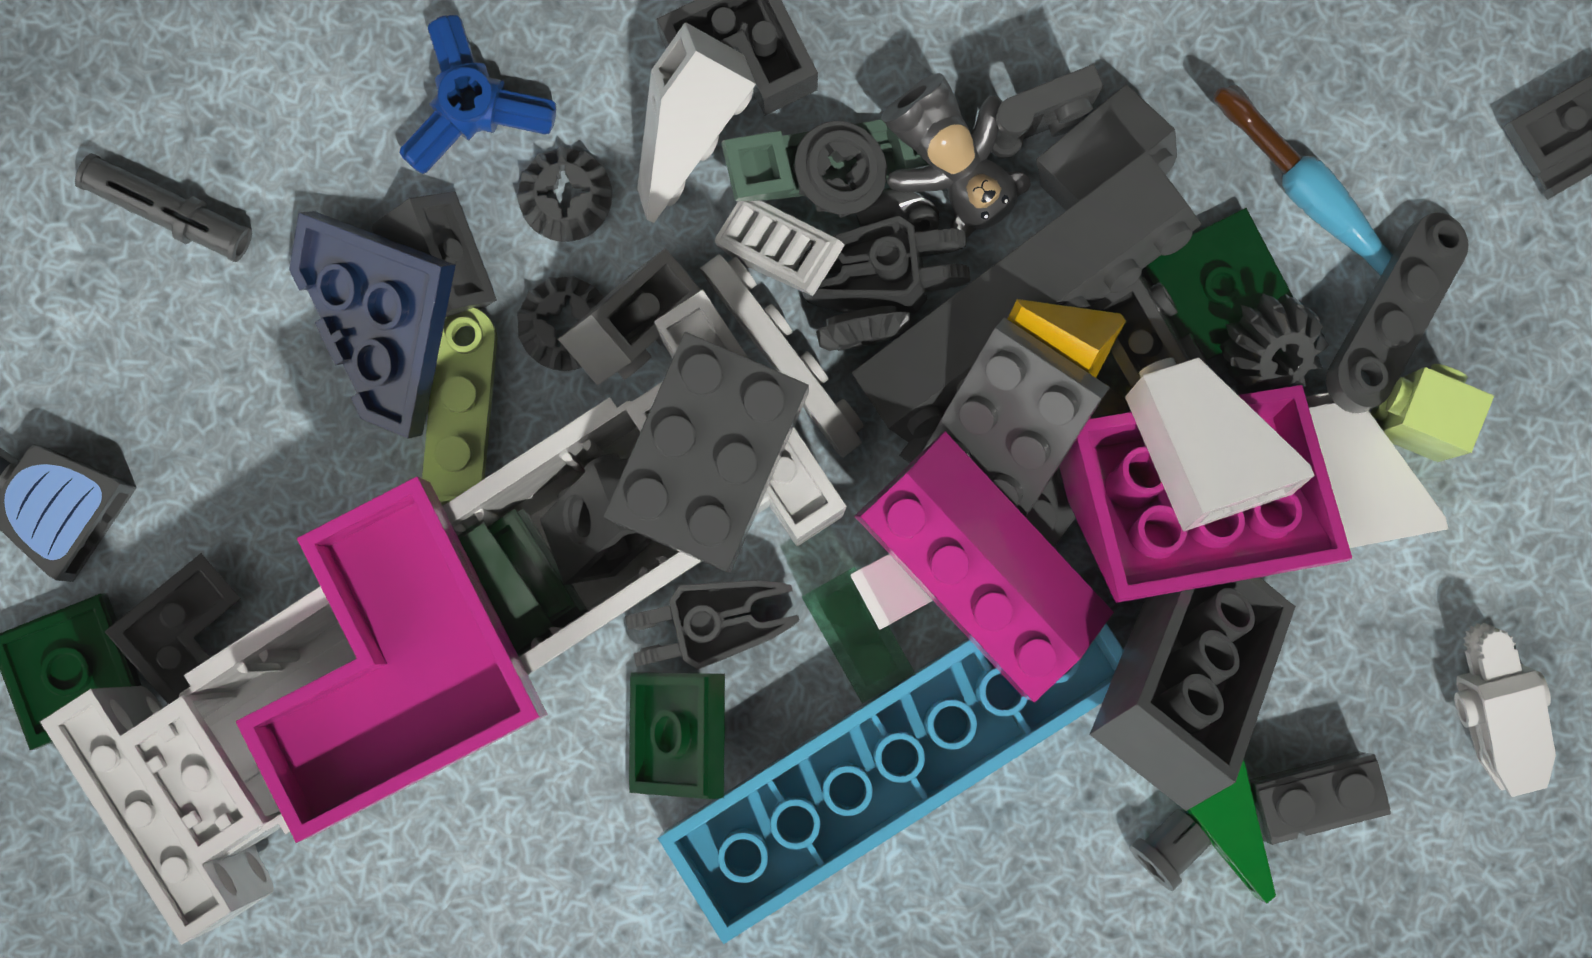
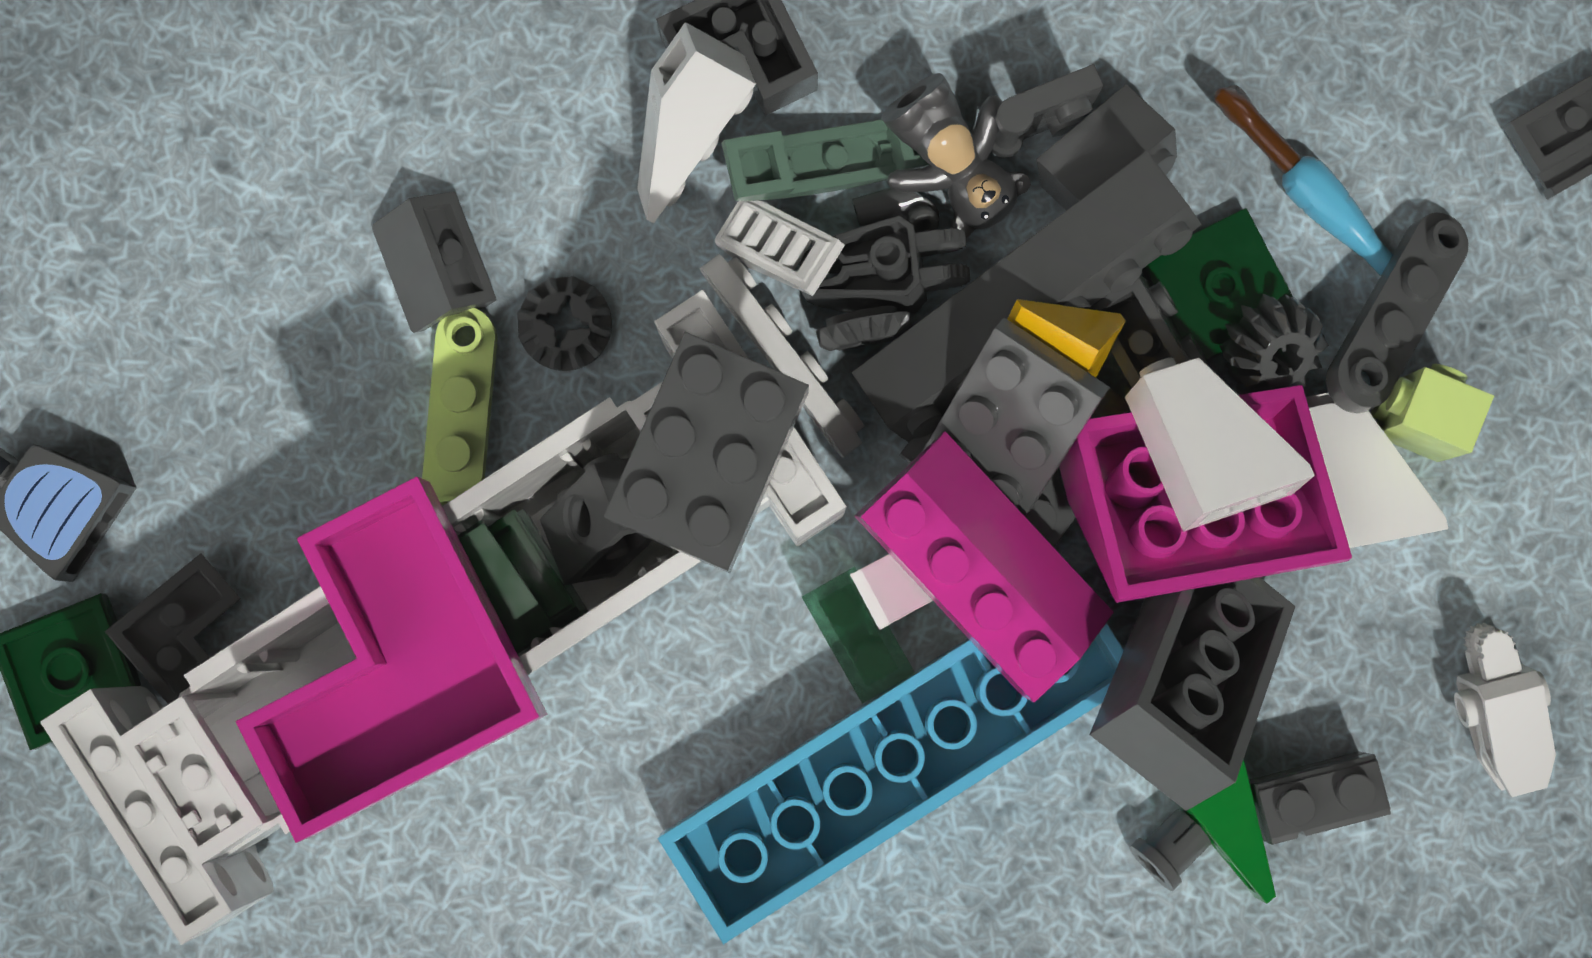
(223, 234): dark grey pin -> none
(377, 313): dark blue plate -> none
(492, 105): blue bush -> none
(585, 211): dark grey gear -> none
(622, 324): light grey brick -> none
(677, 734): dark green plate -> none
(701, 622): dark grey hinge -> none
(842, 143): dark grey gear -> none

